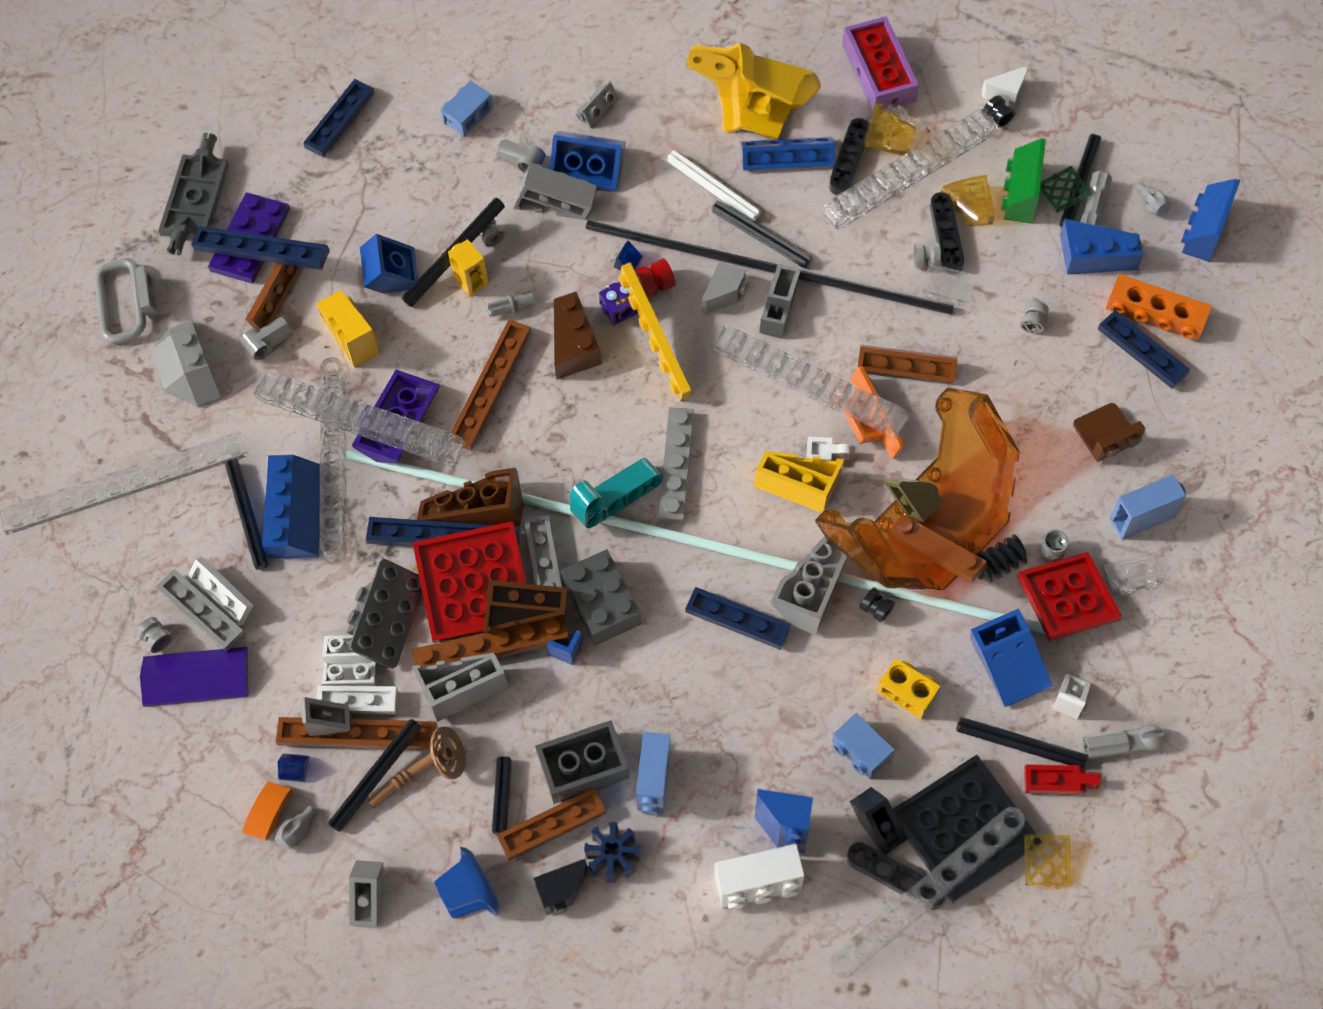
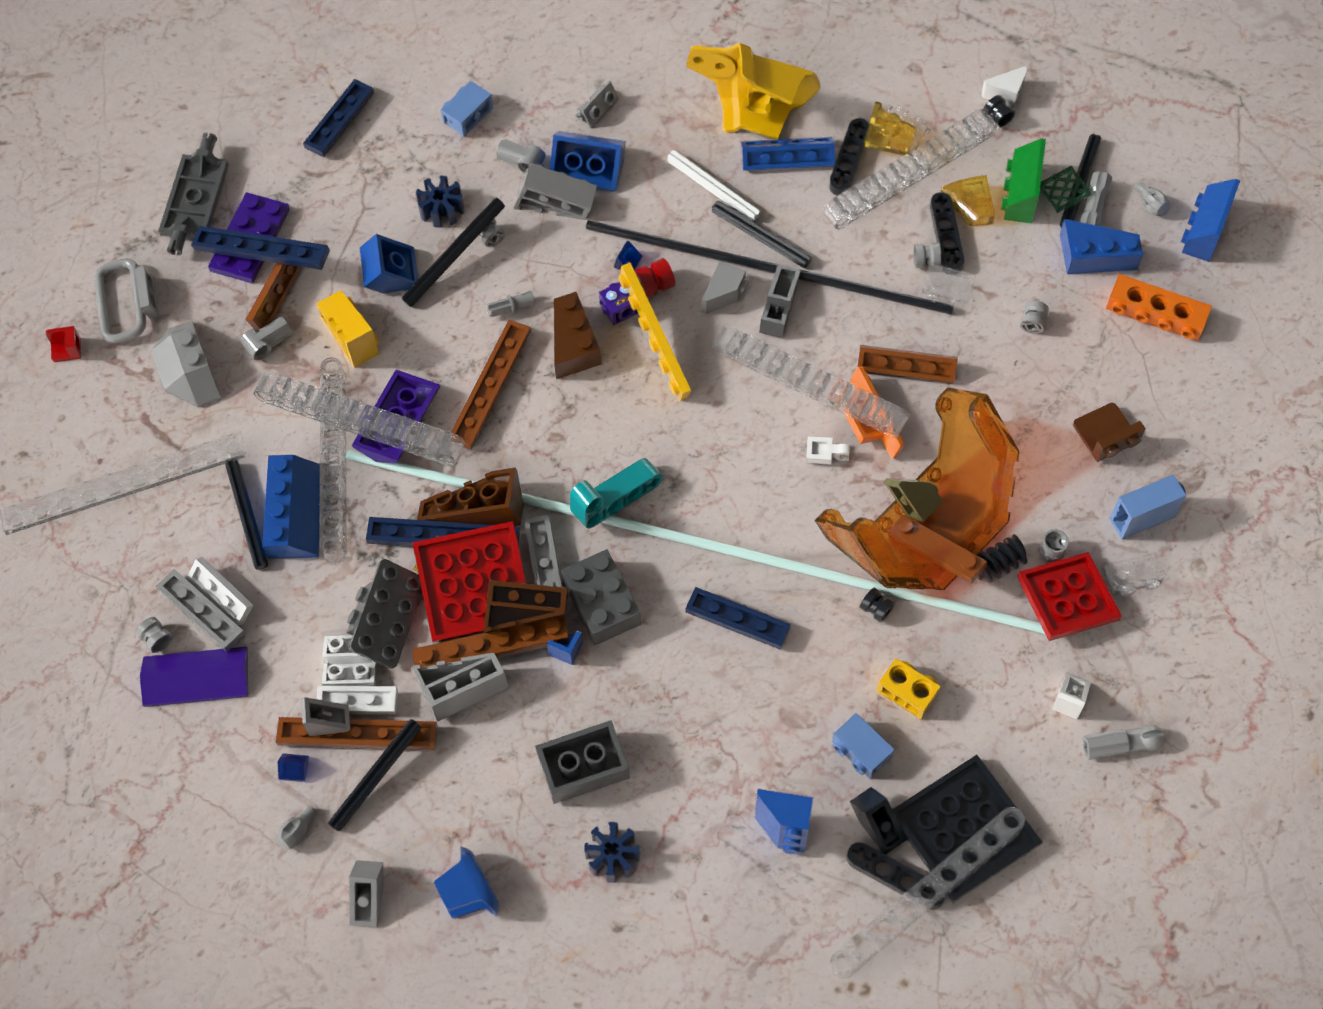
(64, 343): none -> red panel
(265, 811): orange slope -> none
(438, 756): medium nougat dish -> none
(440, 201): none -> dark blue gear
(468, 267): yellow brick -> none
(501, 794): black axle -> none
(551, 824): dark orange plate -> none
(561, 886): black slope -> none
(653, 773): medium blue brick -> none
(676, 465): light grey plate -> none
(759, 877): white brick -> none
(799, 479): yellow wedge -> none
(808, 588): light grey wedge -> none
(880, 63): brick -> none
(1011, 657): blue slope -> none
(1021, 742): black axle -> none
(1029, 860): clear yellow window -> none
(1059, 779): red hinge -> none
(1143, 349): dark blue plate -> none

